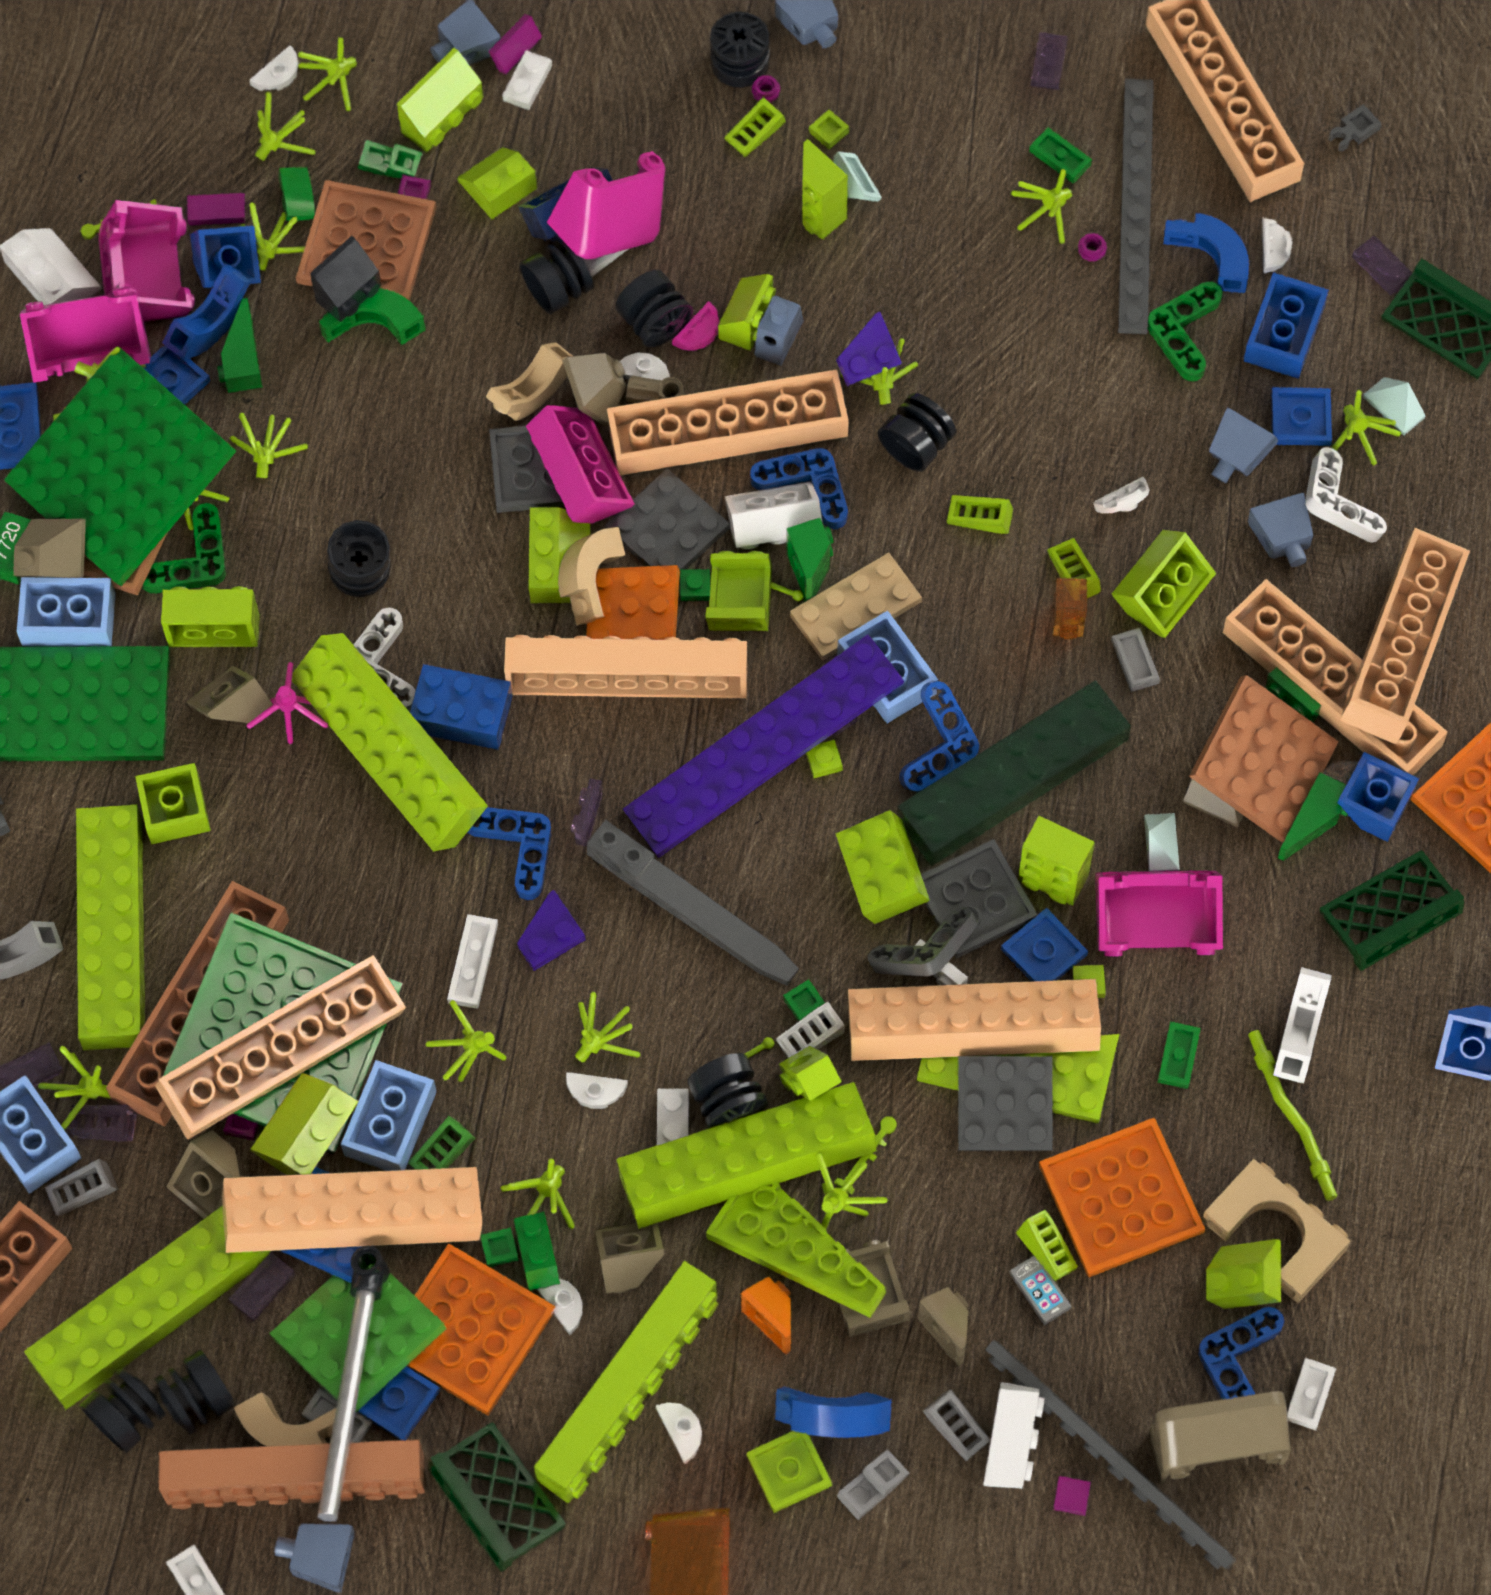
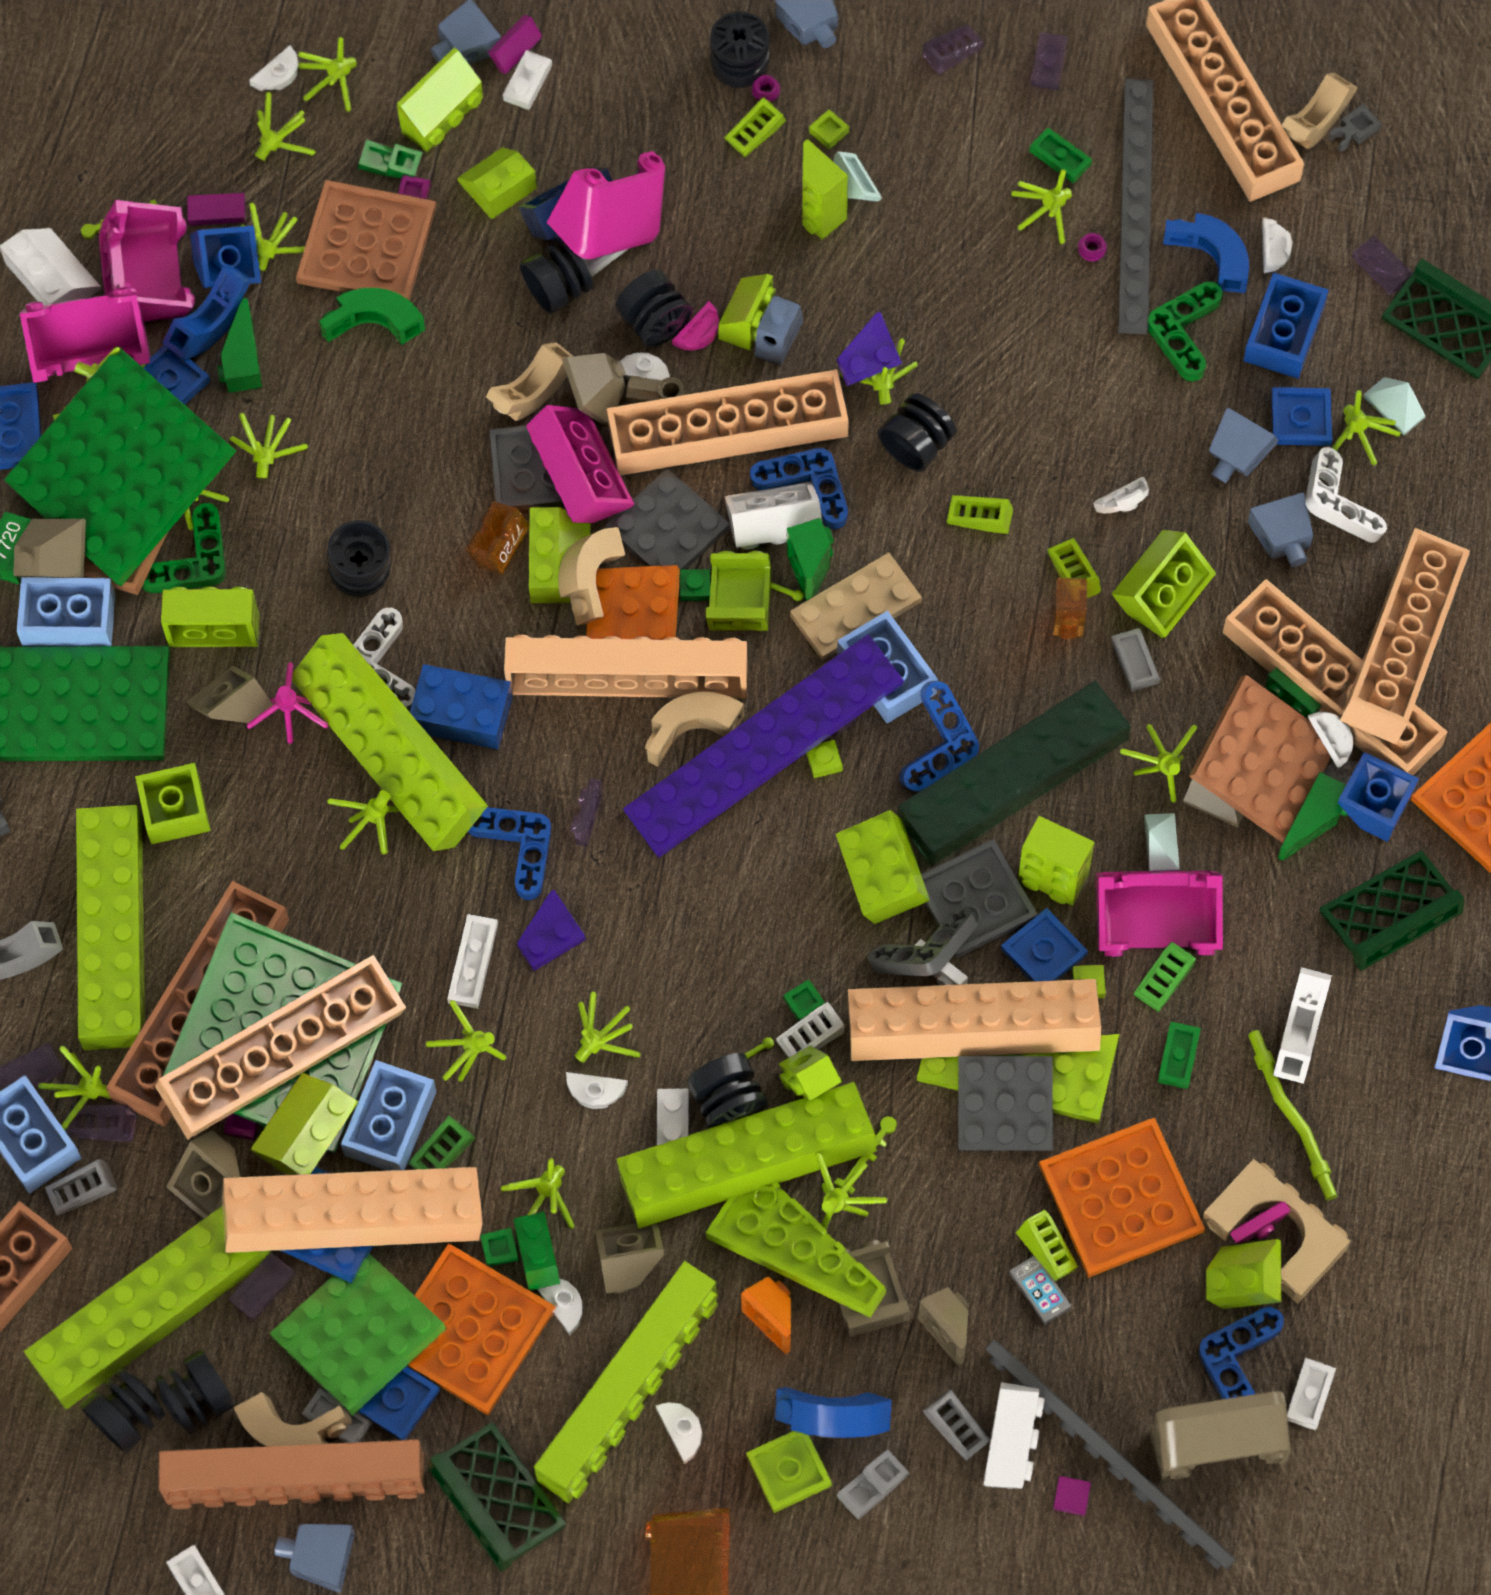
(297, 193): green slope -> none
(345, 280): black slope -> none
(366, 1289): flat silver piece -> none
(372, 812): none -> lime plant
(498, 538): none -> clear orange brick
(664, 887): dark grey piece -> none
(689, 712): none -> tan arch
(942, 63): none -> clear purple slope
(1165, 762): none -> lime plant
(1179, 955): none -> bright green slope
(1262, 1224): none -> dark pink plate
(1321, 112): none -> tan arch
(1334, 735): none -> white plate

